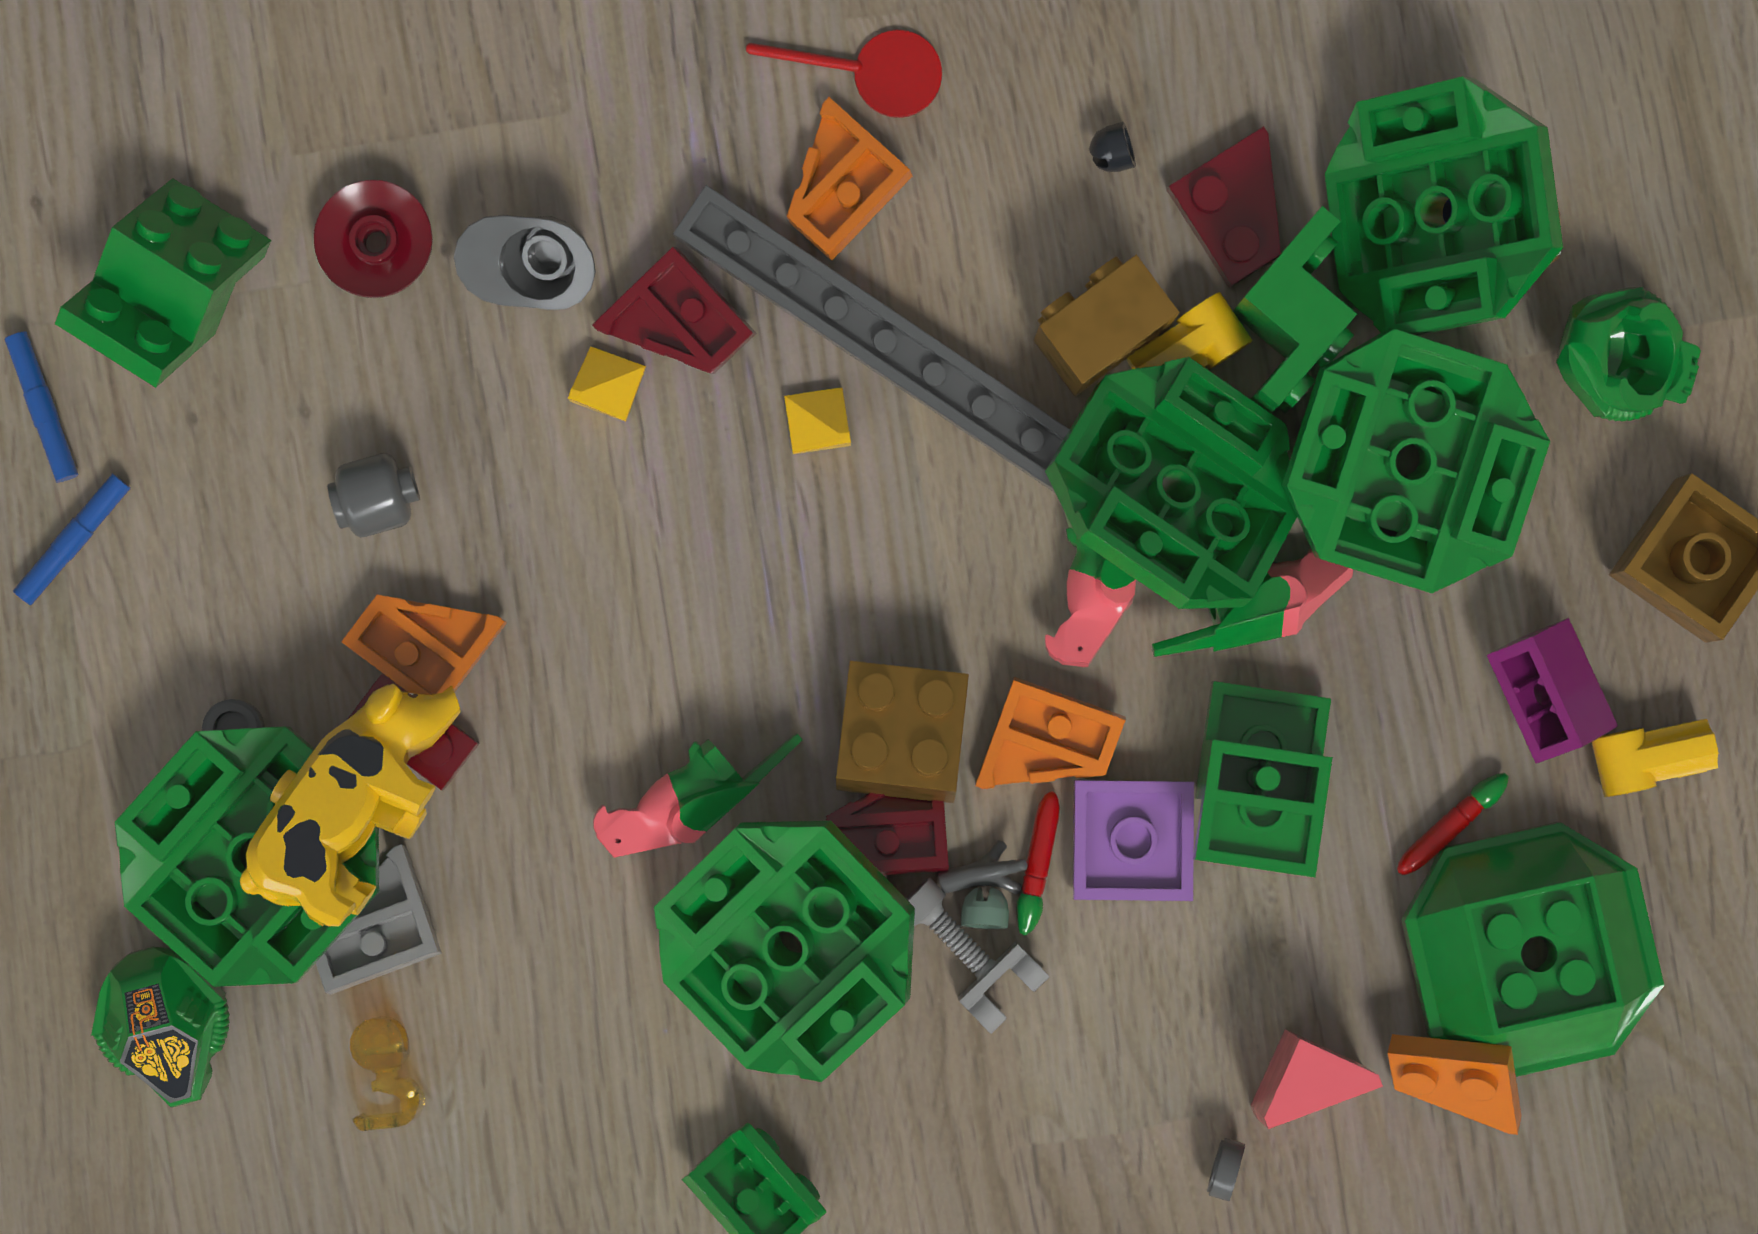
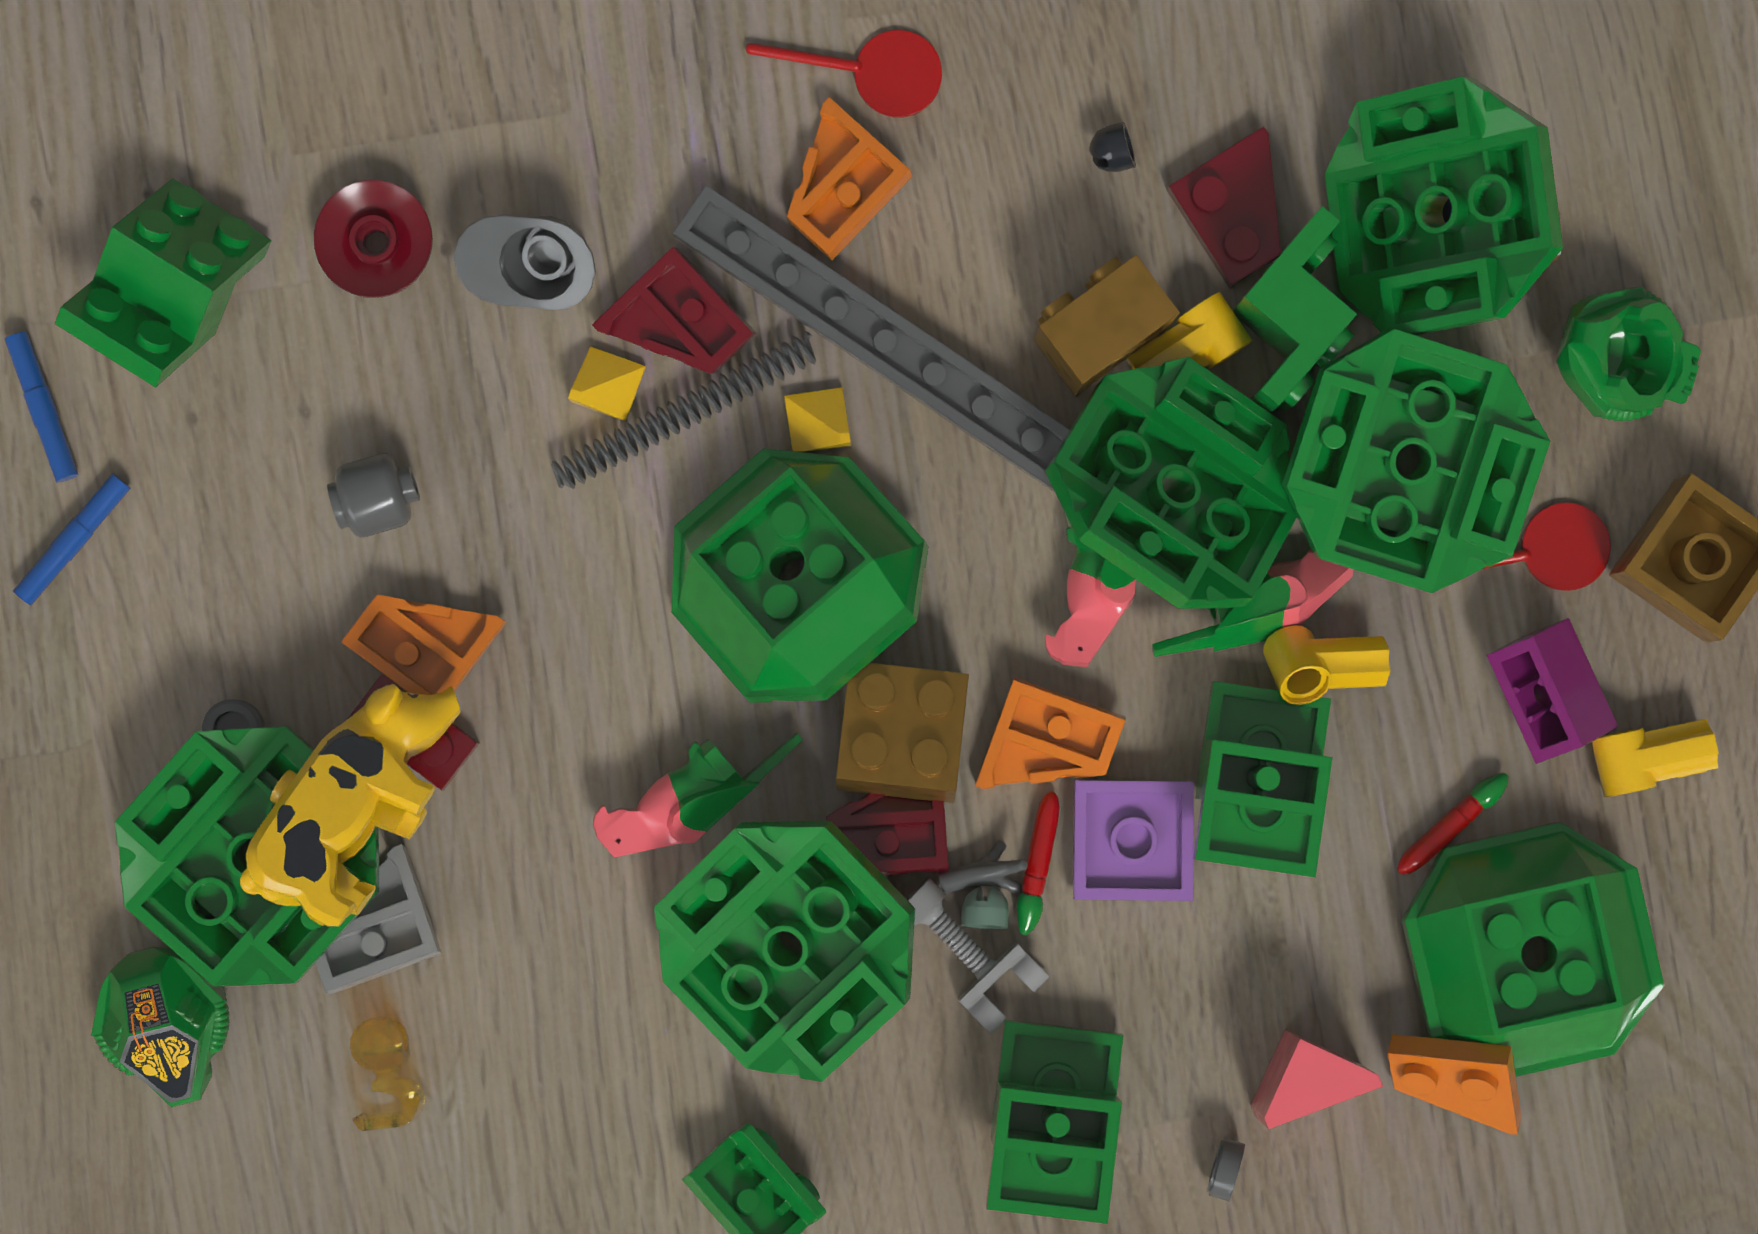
(684, 409): none -> dark grey piece
(832, 619): none -> green piece
(1055, 1122): none -> green bracket
(1310, 666): none -> yellow piece
(1564, 547): none -> red piece

